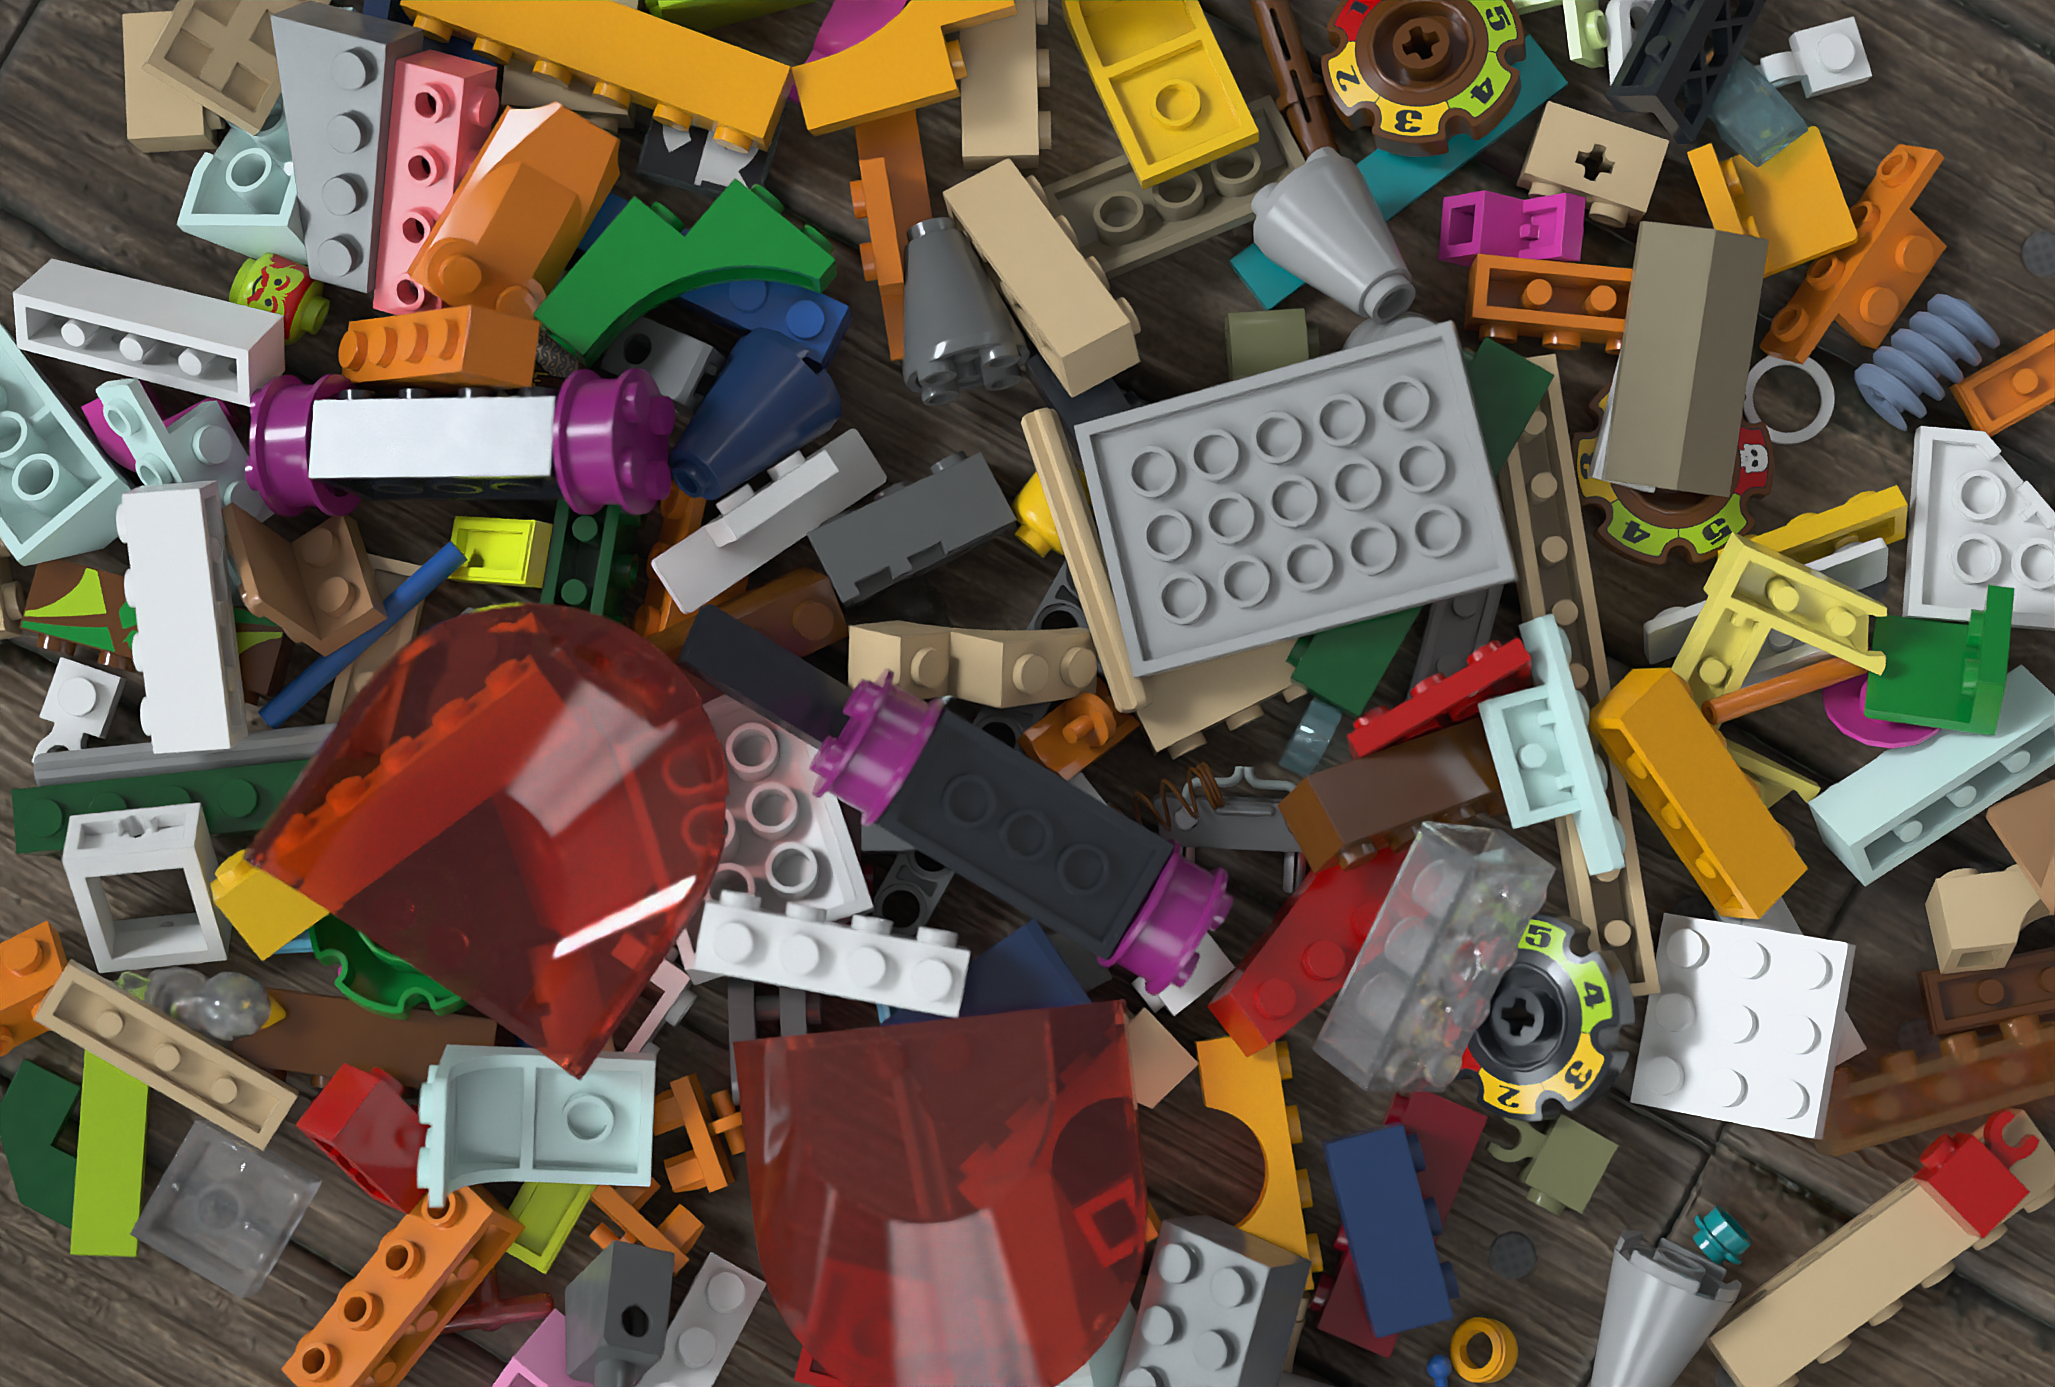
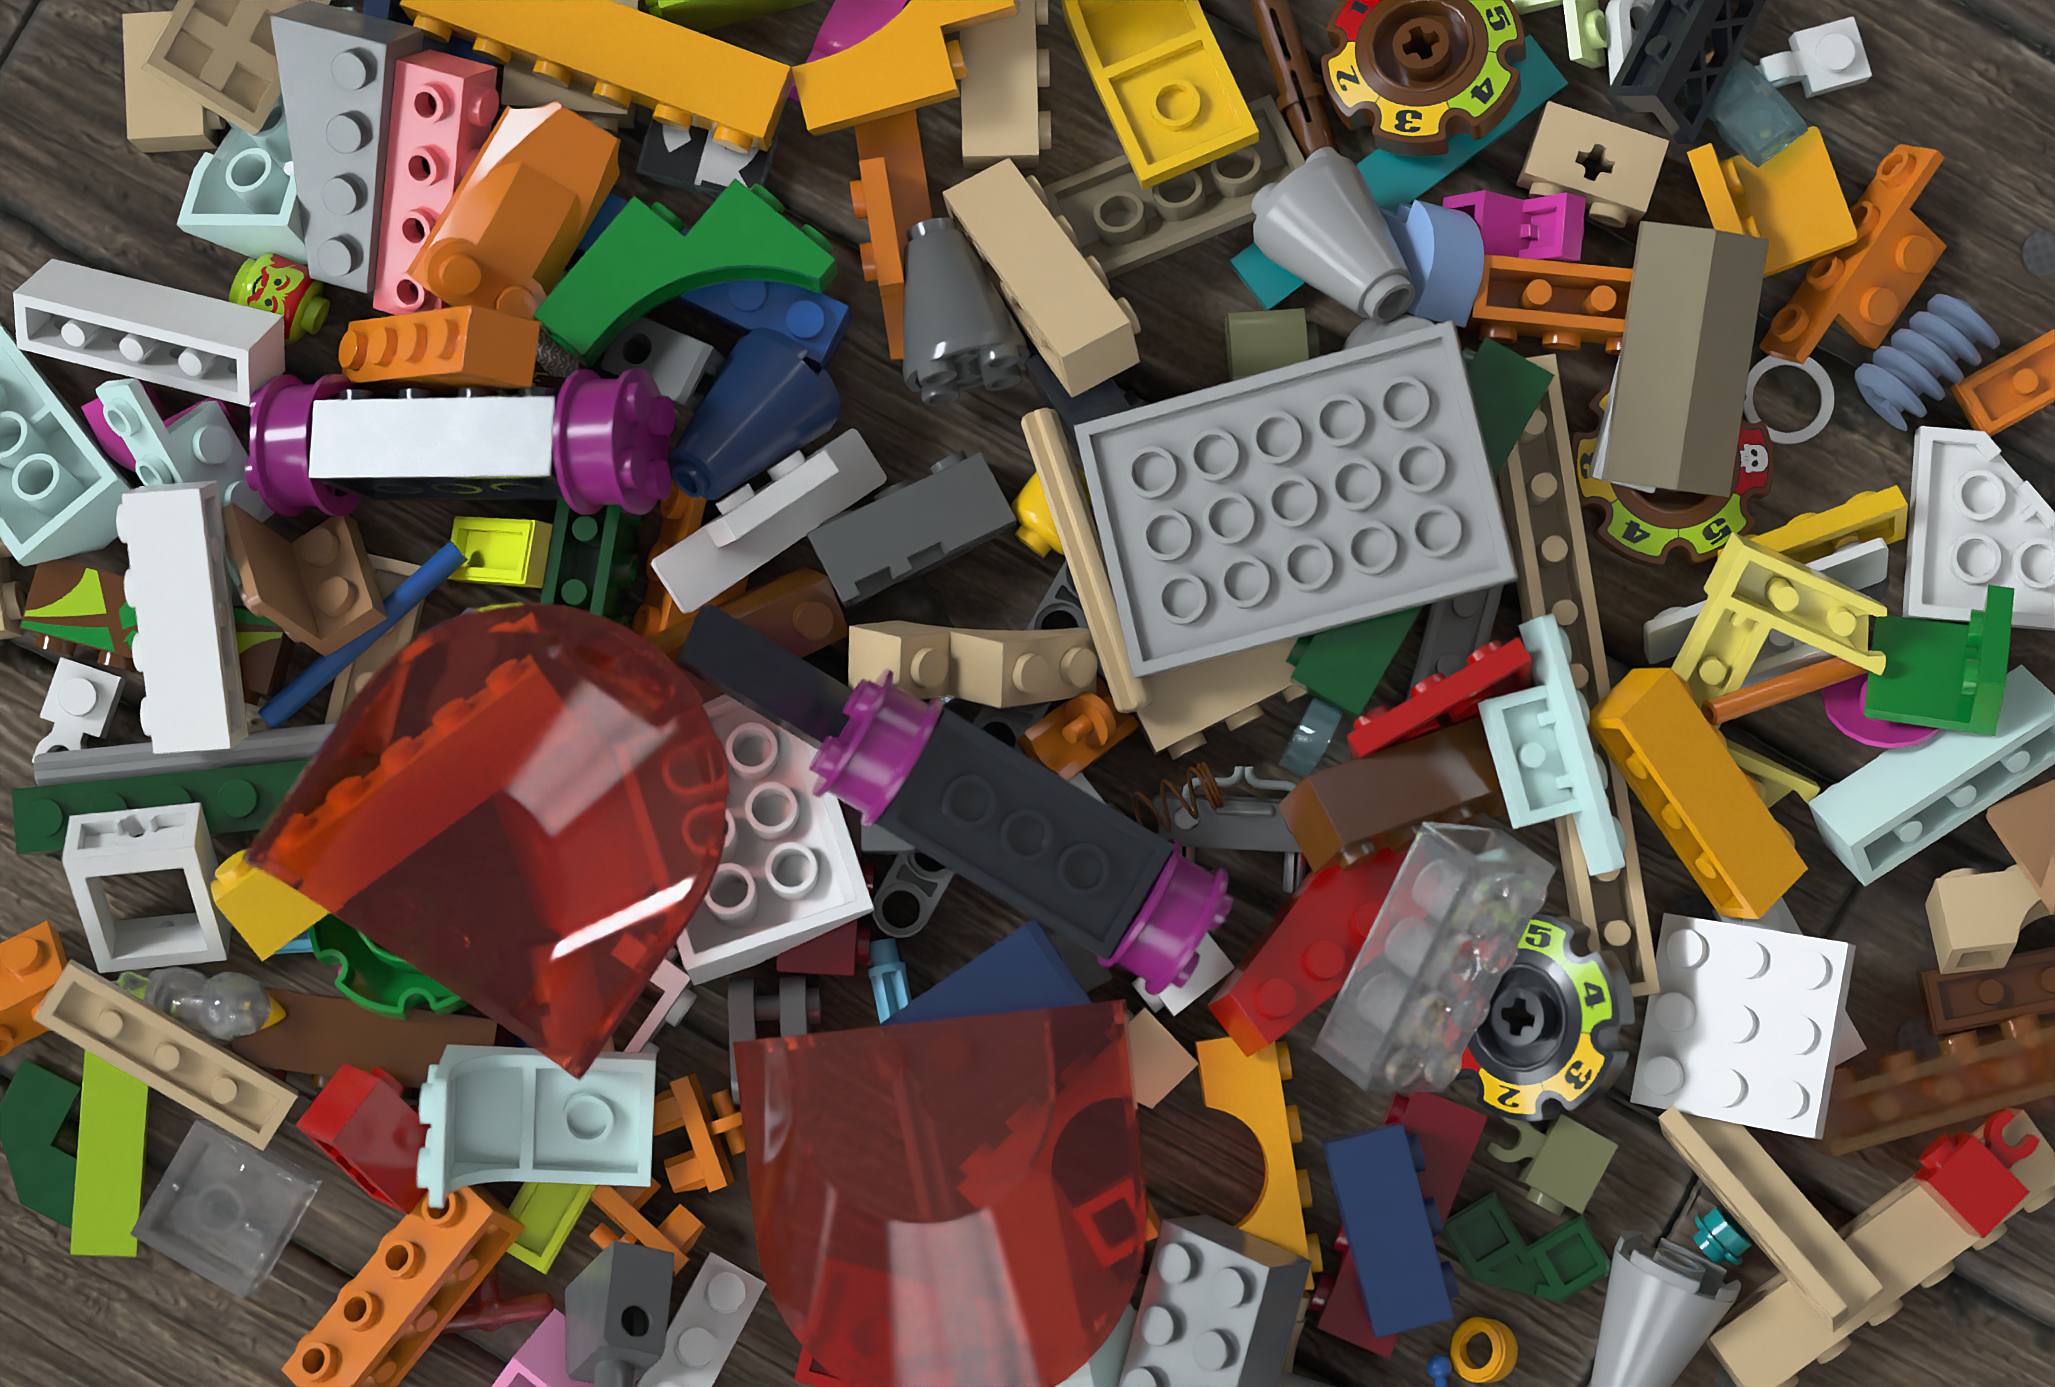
(831, 956): white brick -> none
(1442, 256): none -> light blue brick
(1547, 1267): none -> dark green tile
(1774, 1214): none -> tan fence

